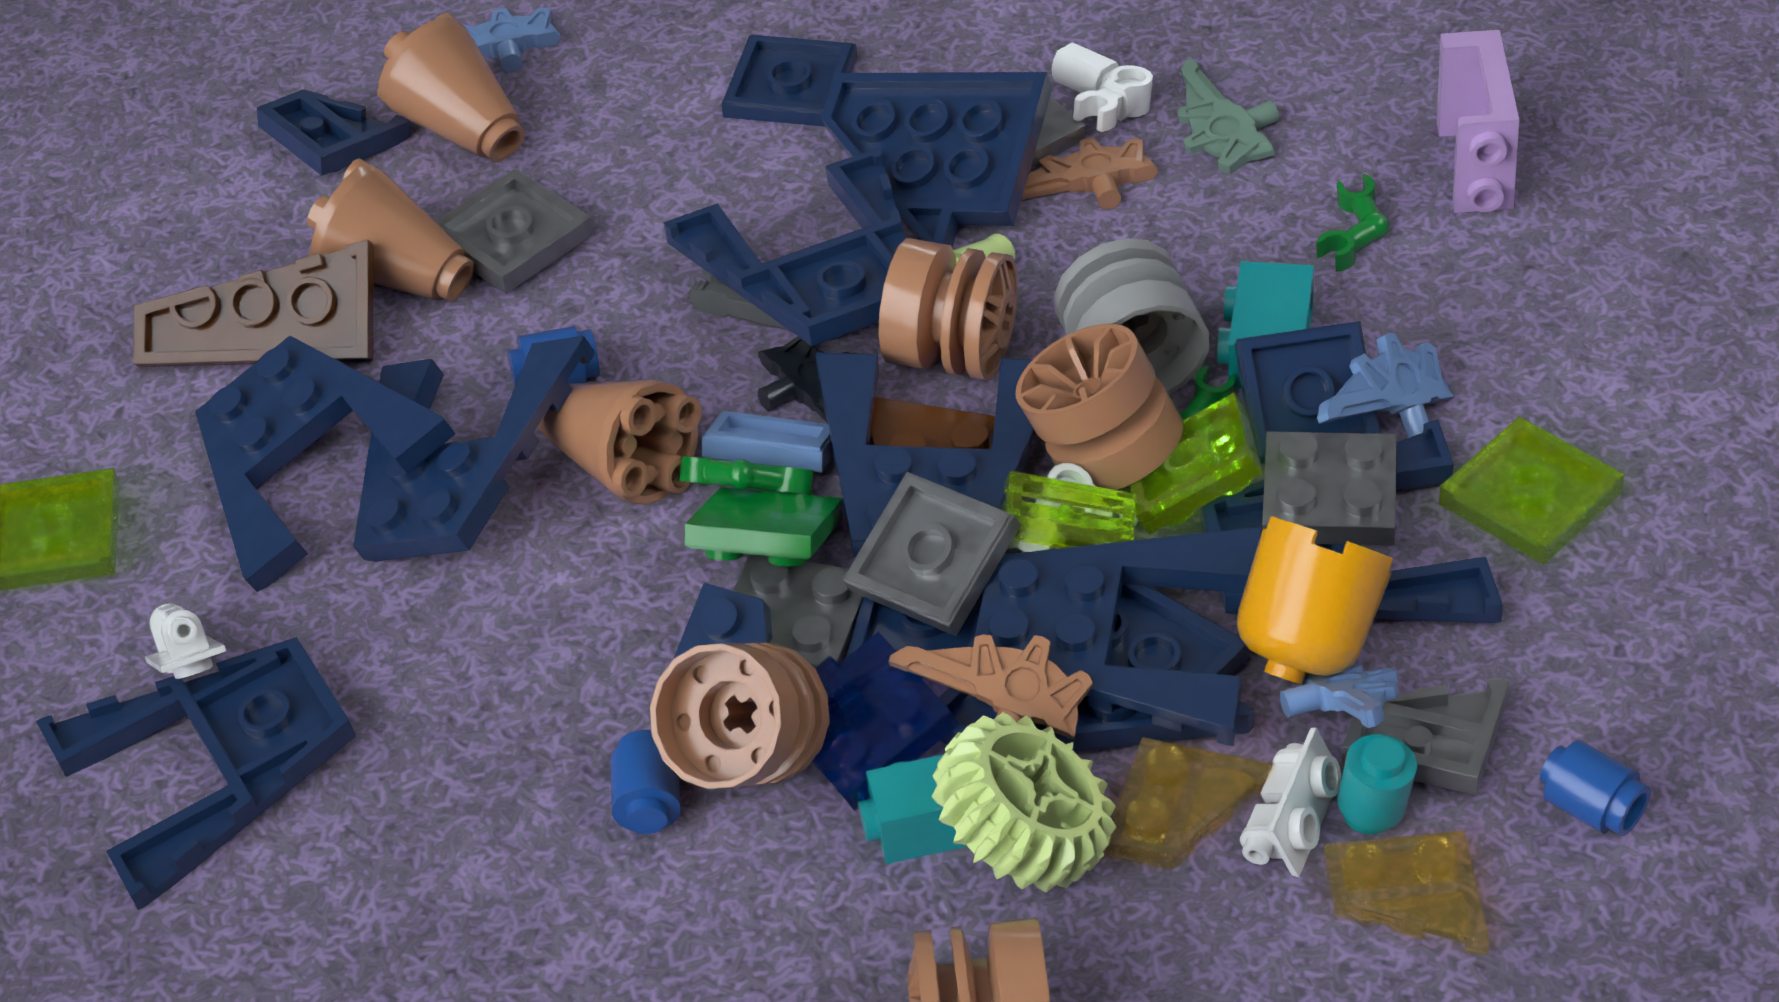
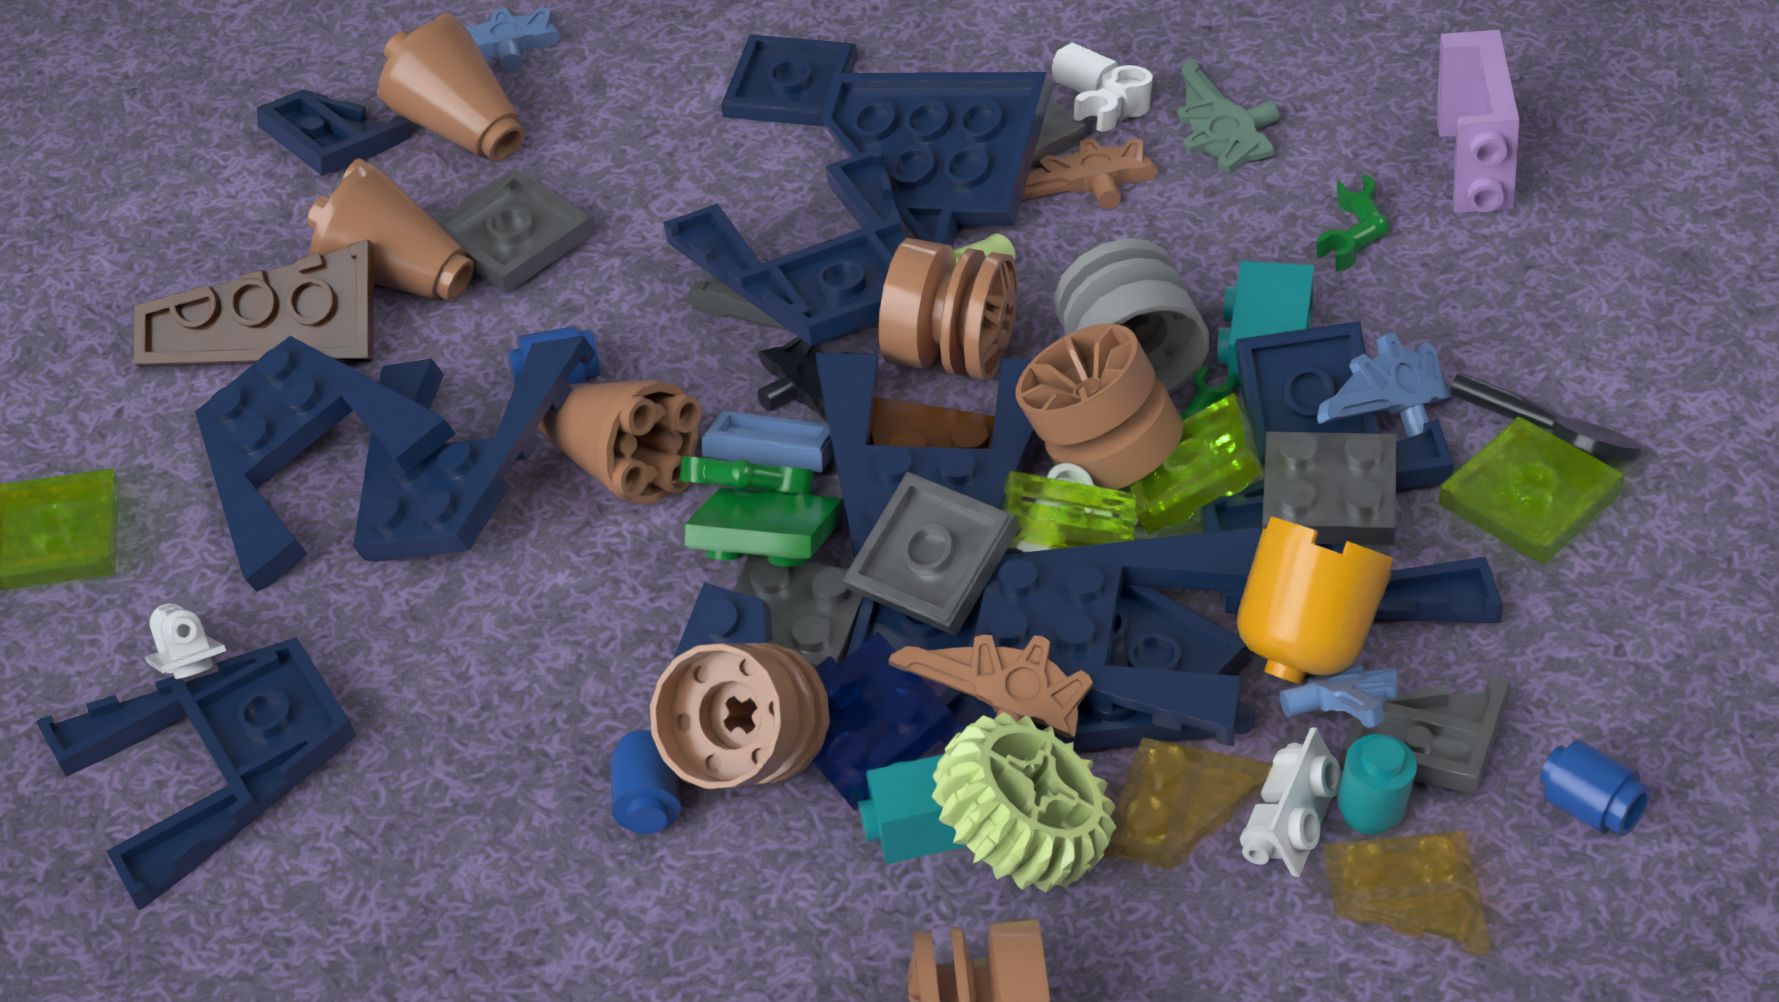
(1587, 437): none -> black piece

